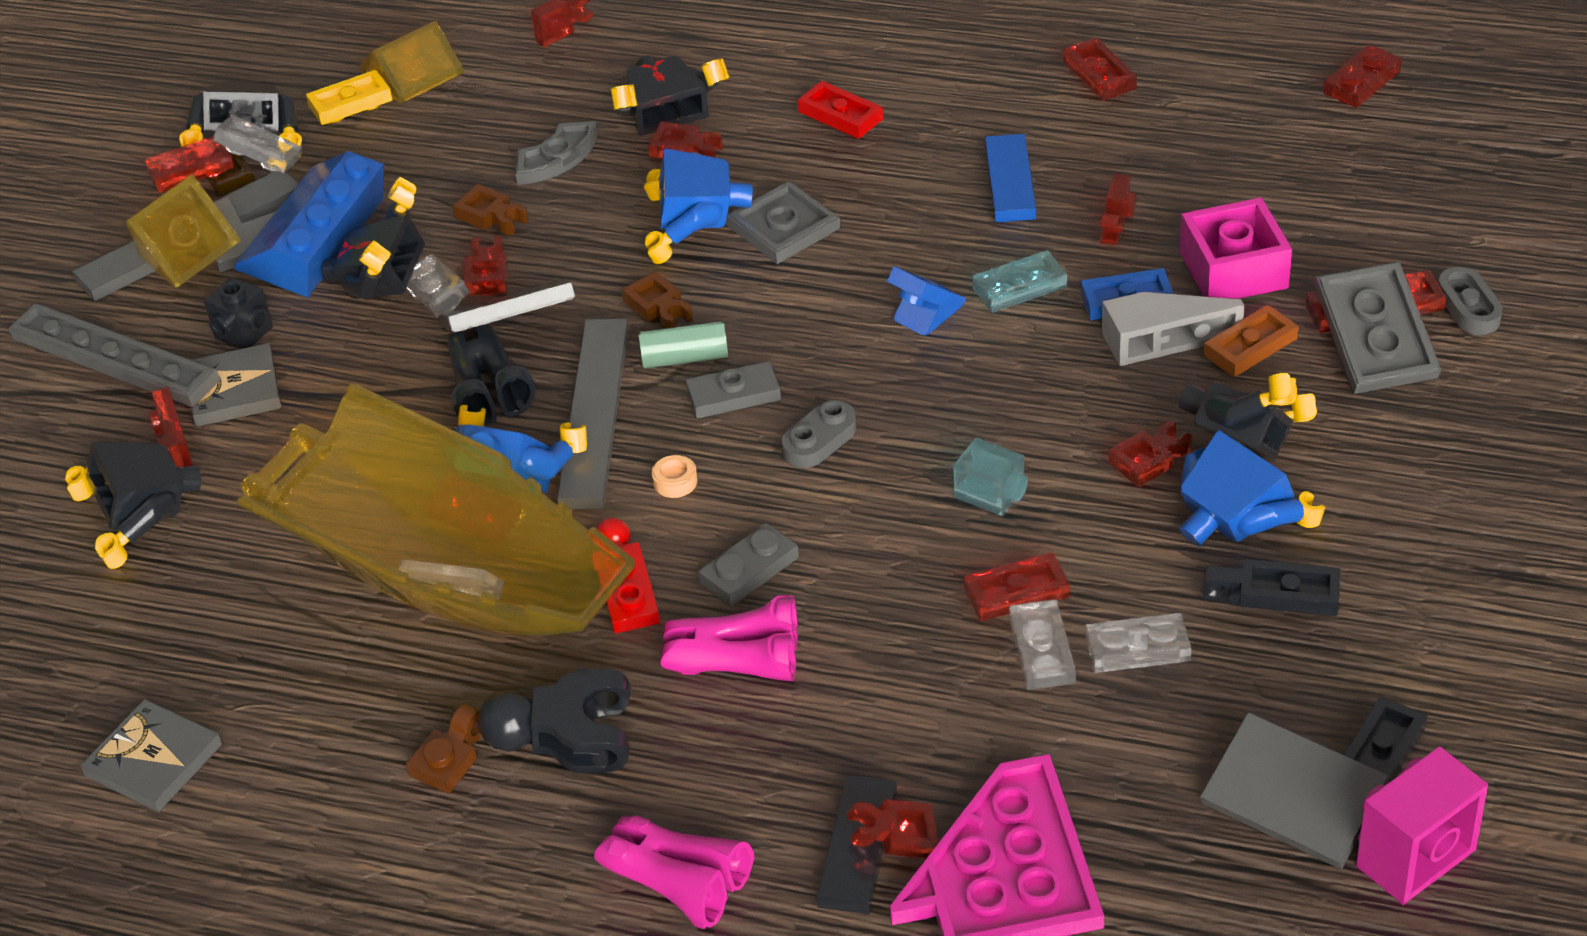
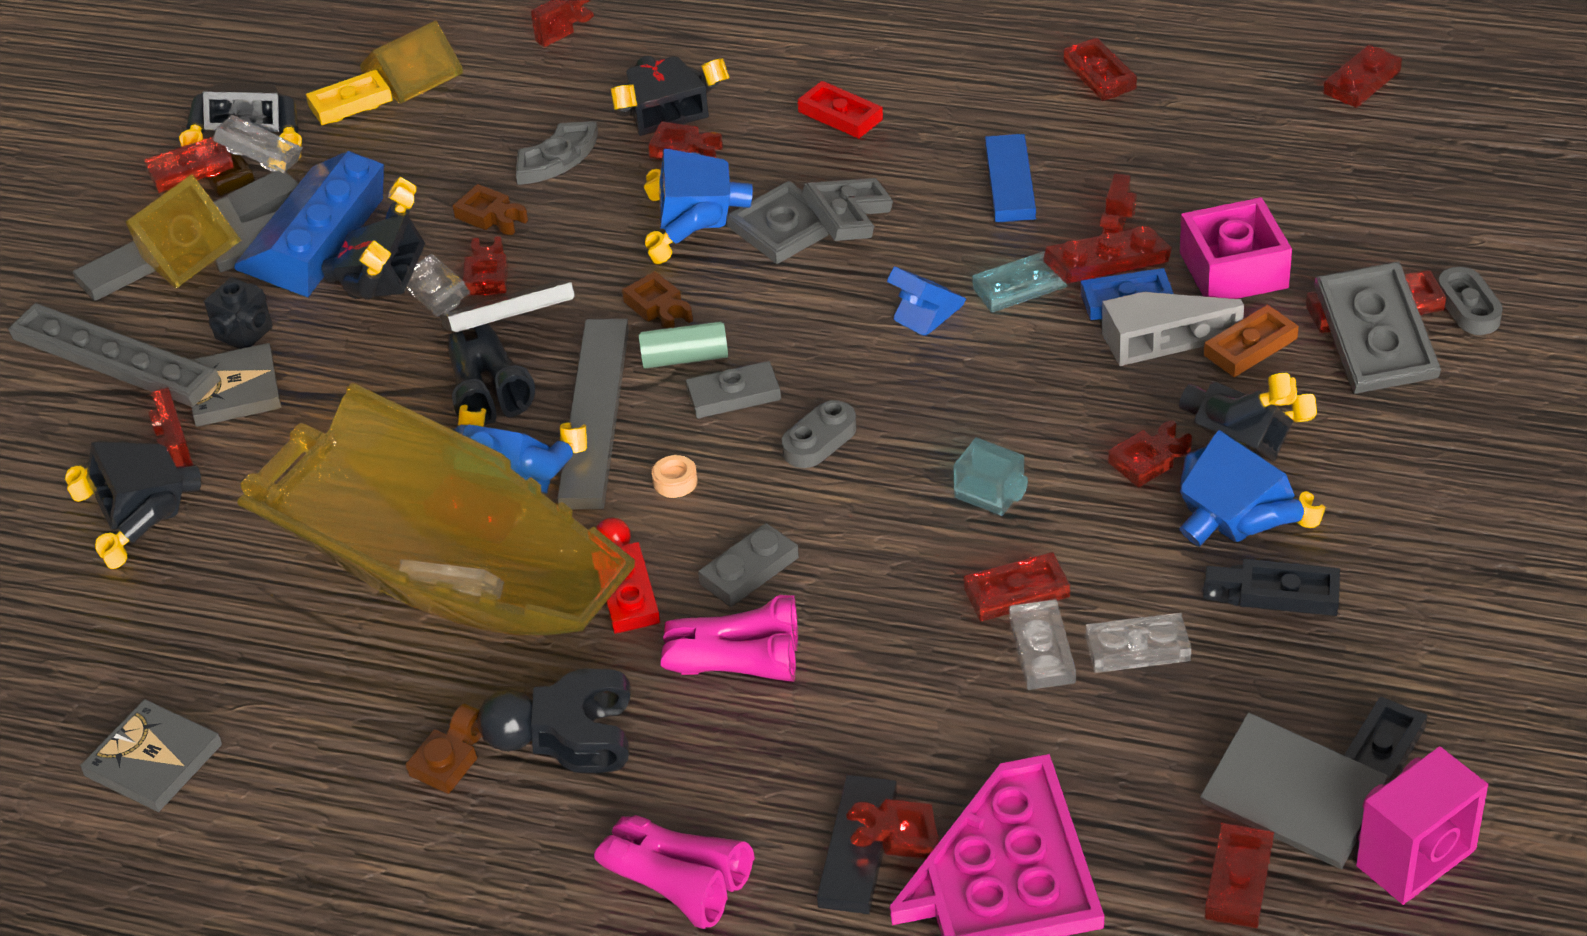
(844, 206): none -> dark grey tile
(1107, 254): none -> clear red plate
(1239, 875): none -> clear red plate

